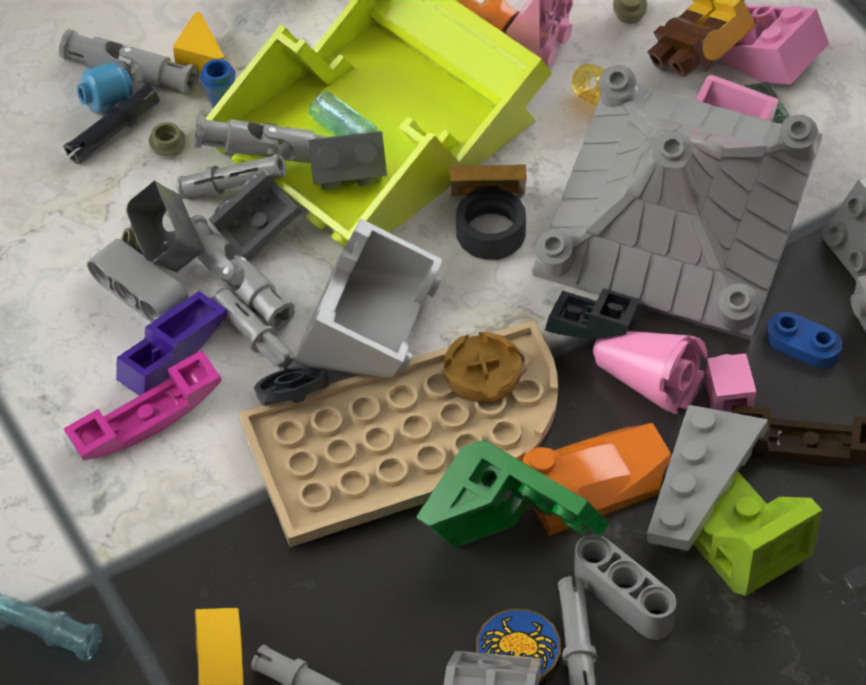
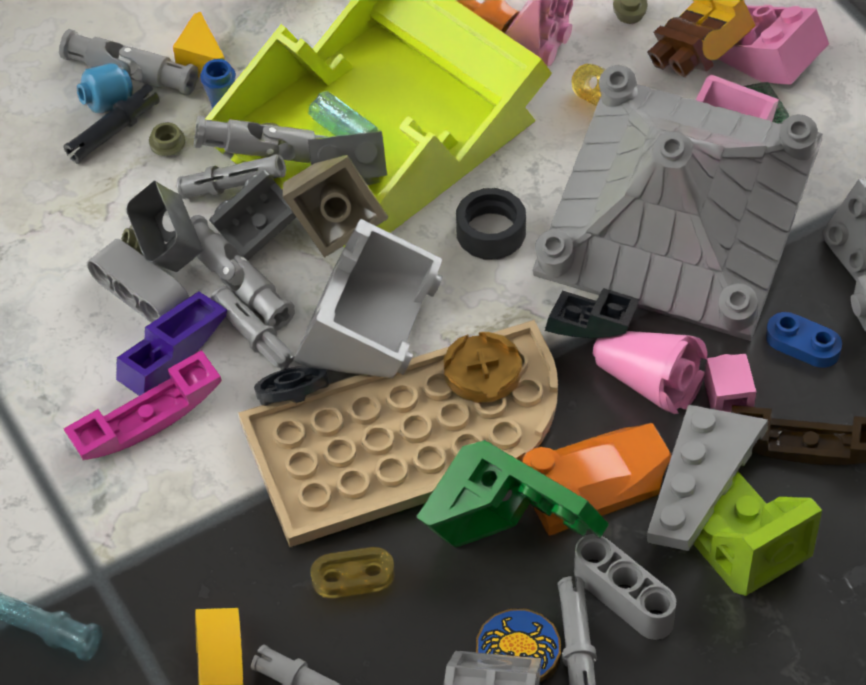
(331, 201): none -> dark tan slope
(352, 571): none -> clear yellow plate
(473, 178): pearl gold tile -> none

